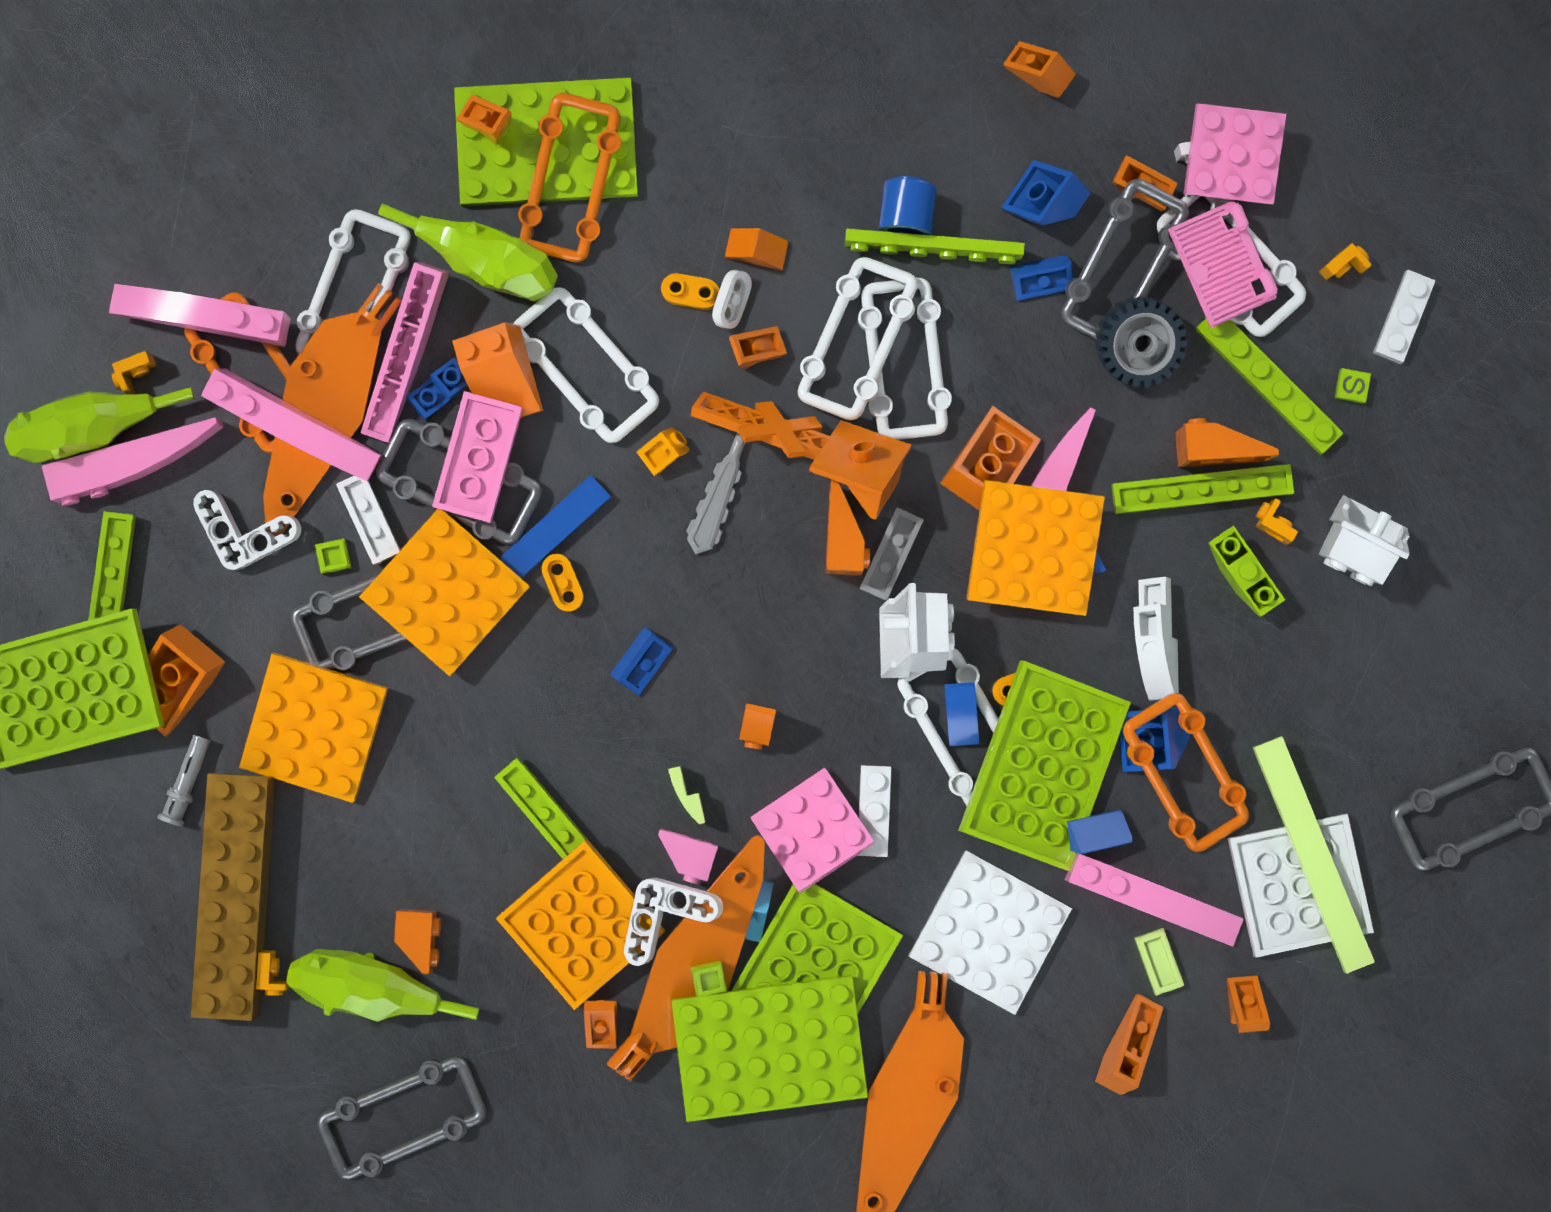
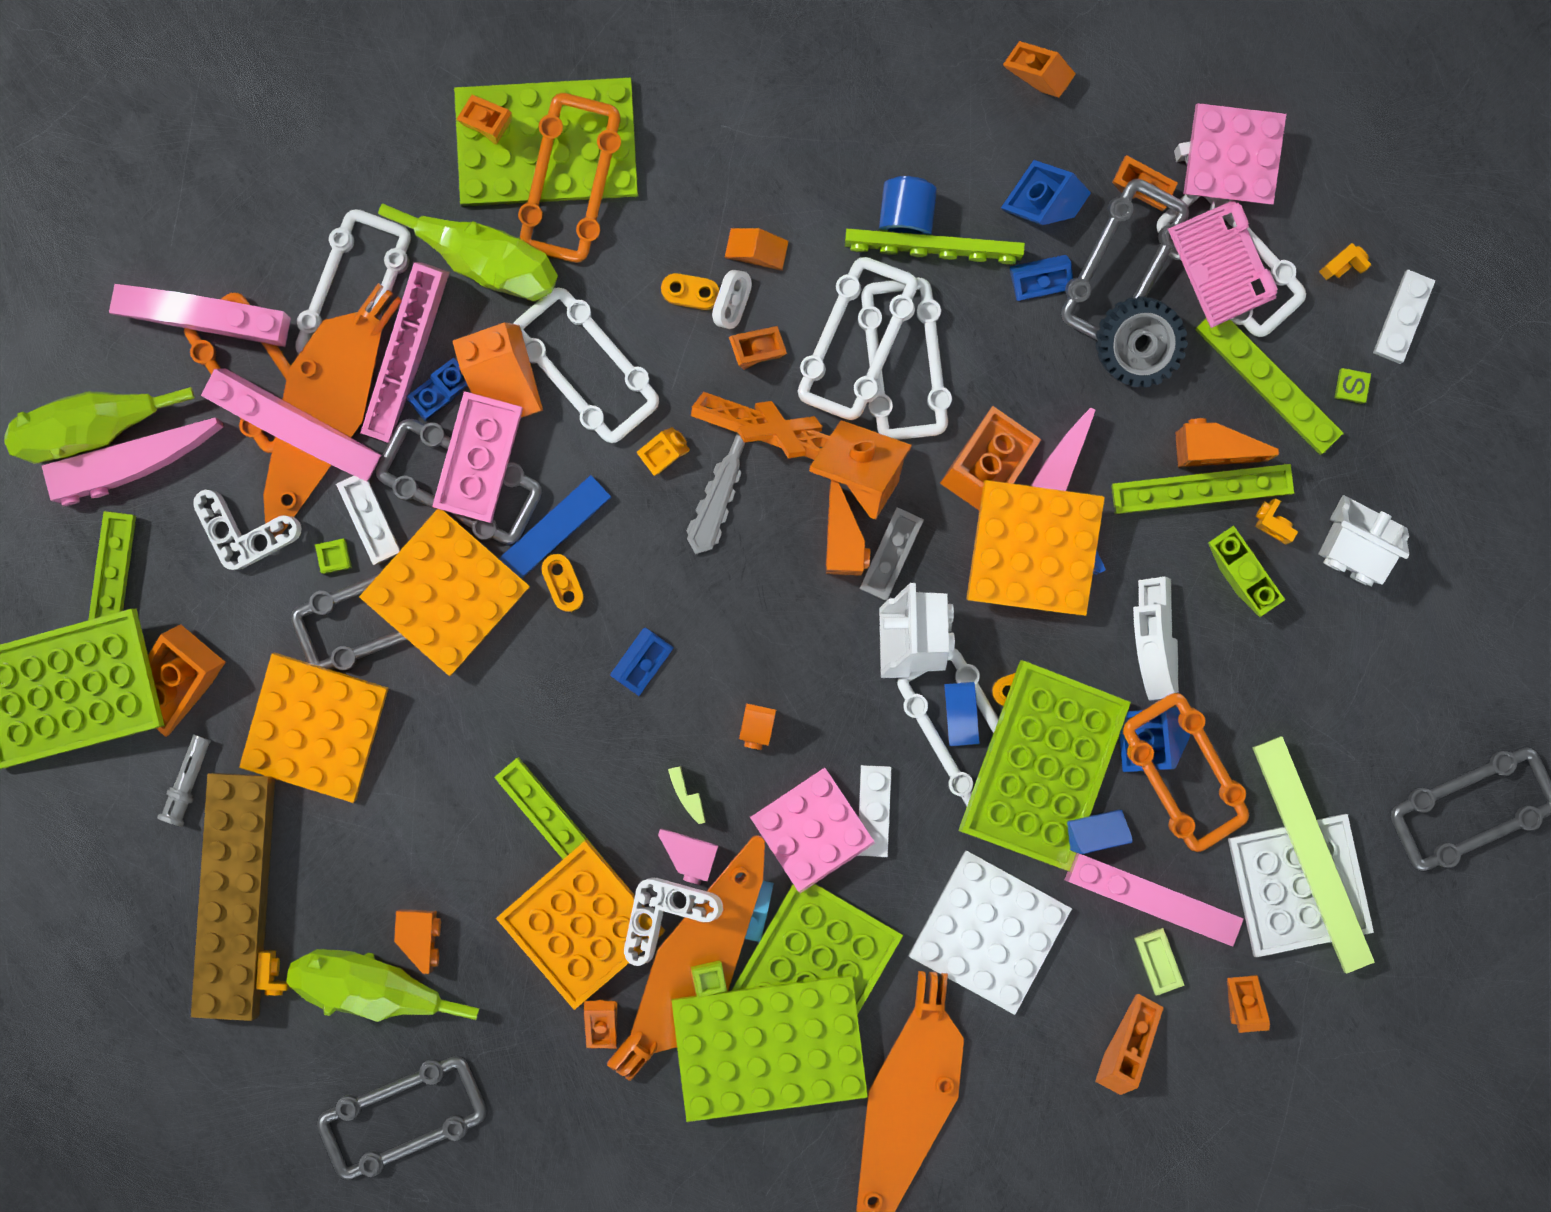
(134, 366): light orange bracket -> none

